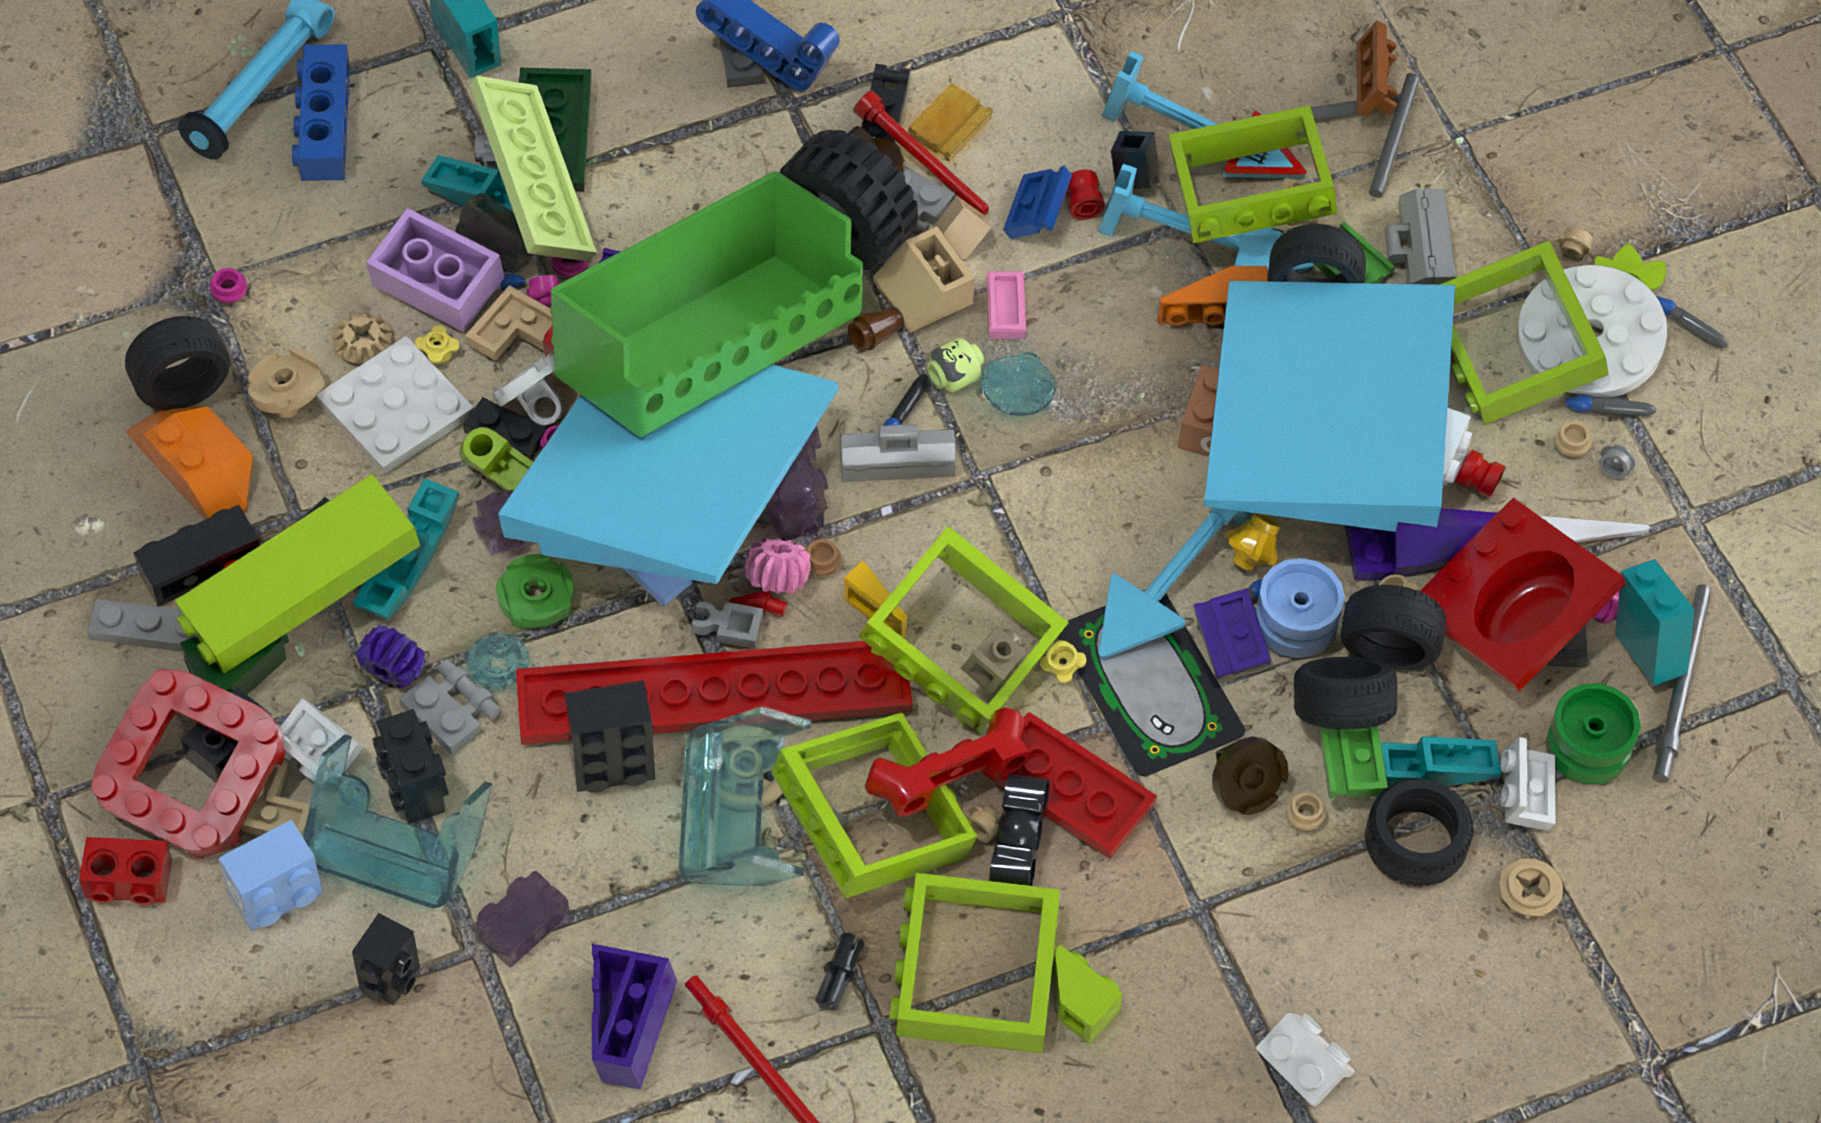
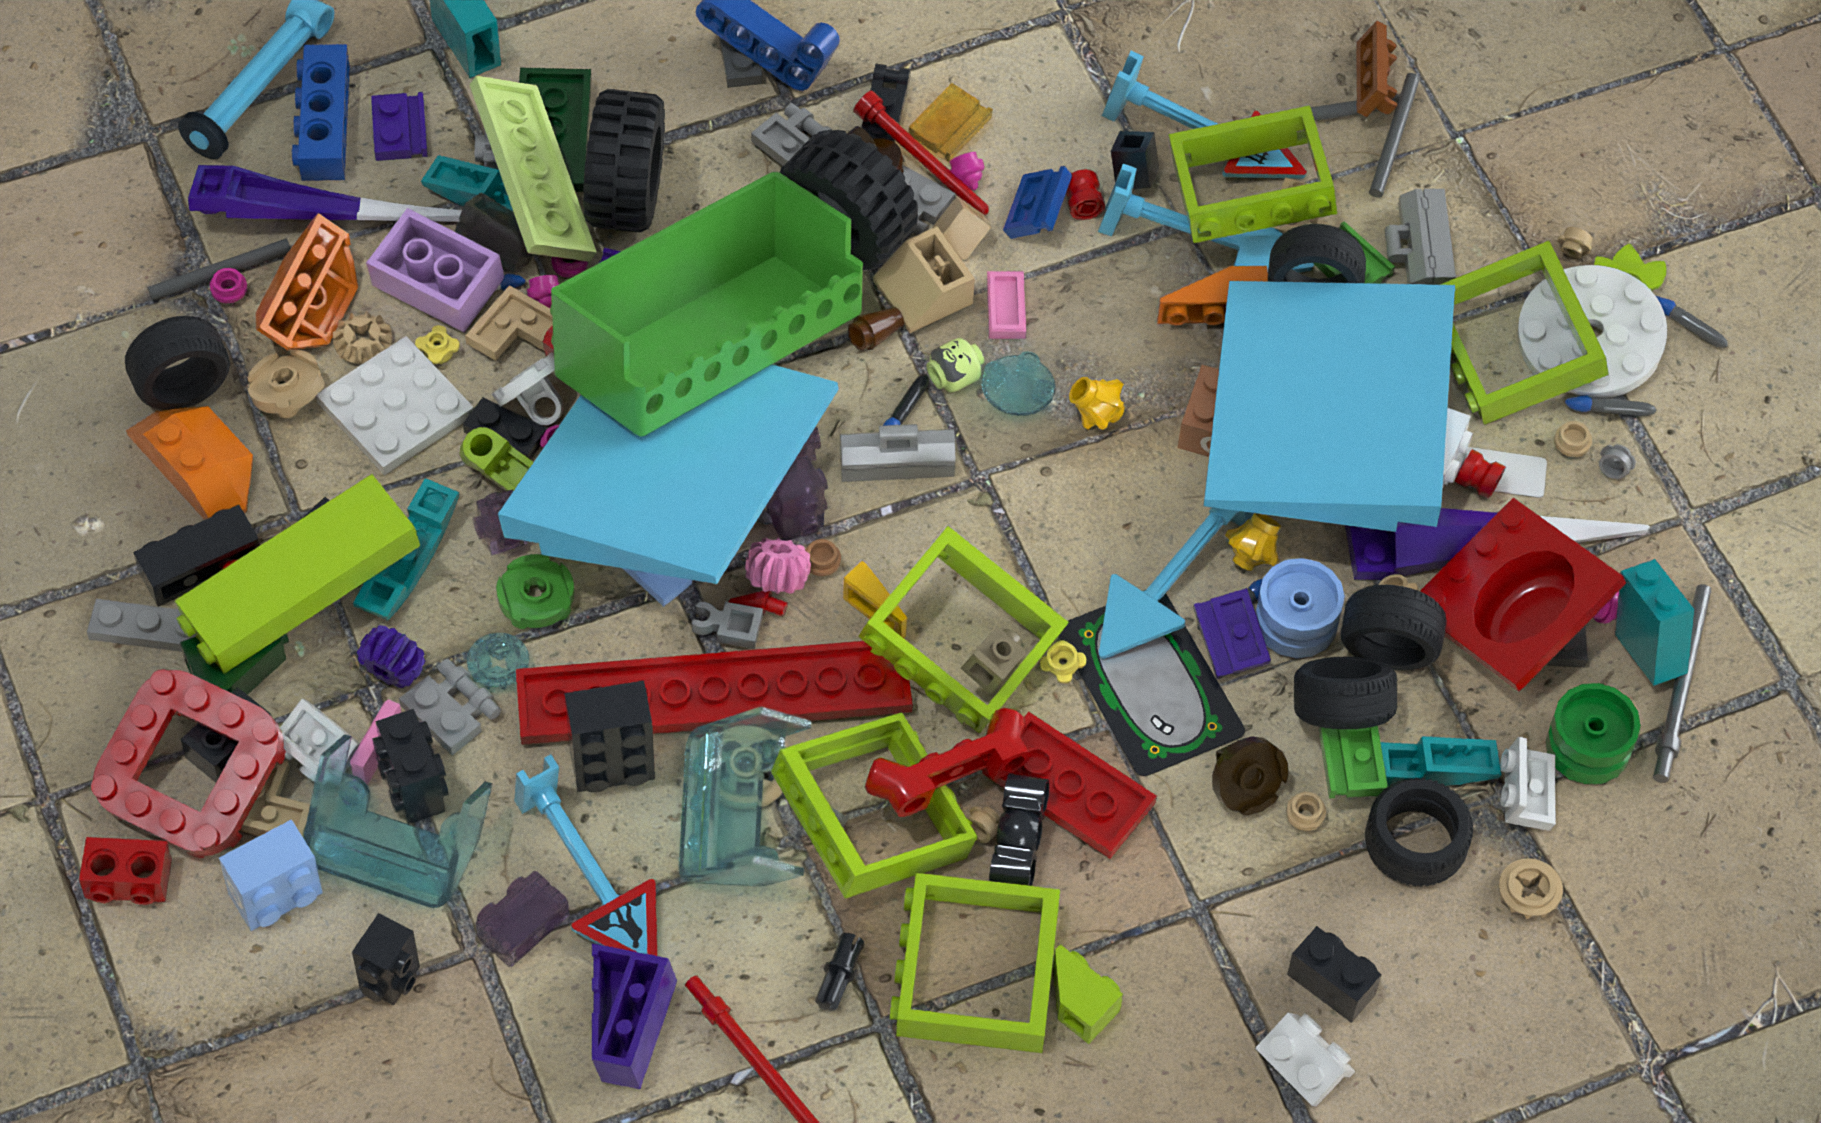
(206, 273): none -> dark grey bar
(259, 196): none -> dark purple plate
(310, 289): none -> orange wedge
(363, 761): none -> bright pink tile
(398, 126): none -> dark purple plate
(622, 920): none -> medium azure piece
(624, 160): none -> black tyre
(784, 137): none -> light grey plate
(968, 169): none -> dark pink plate
(1097, 401): none -> yellow rock
(1334, 973): none -> black brick
(1522, 475): none -> white sticker

